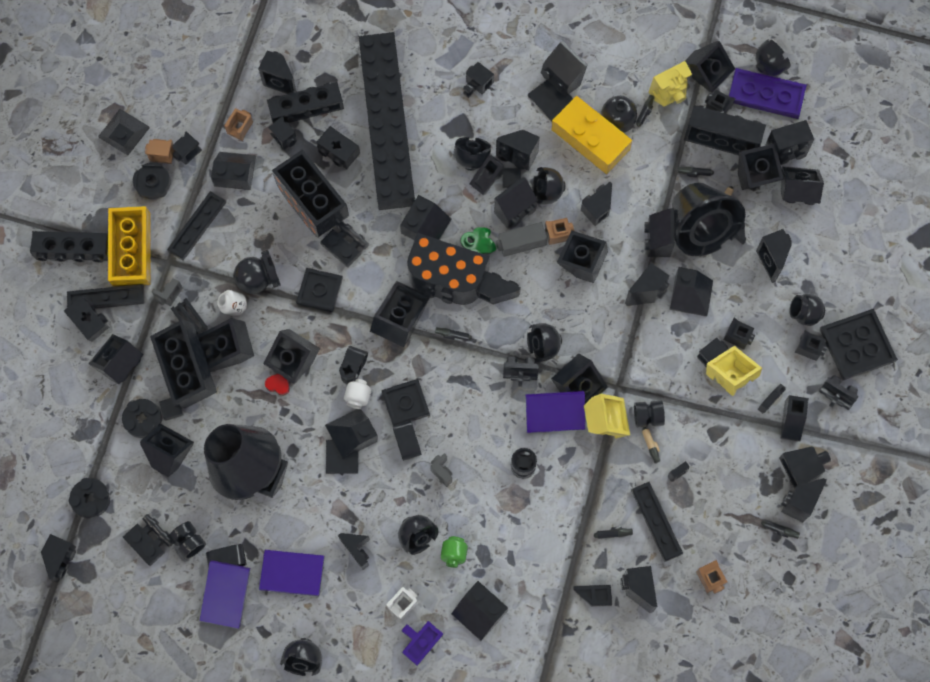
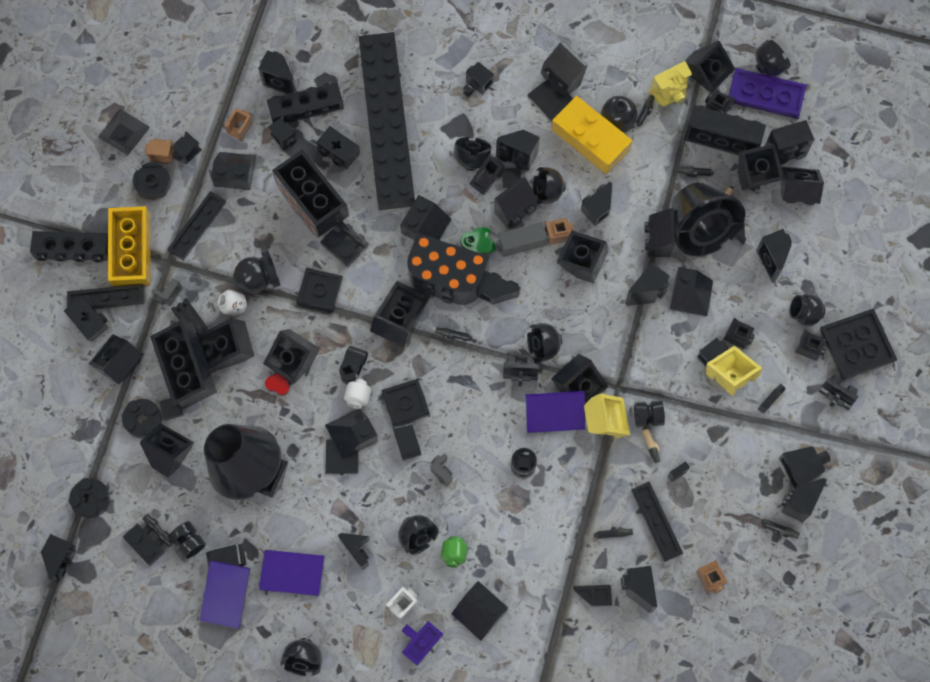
(794, 417): black slope -> none

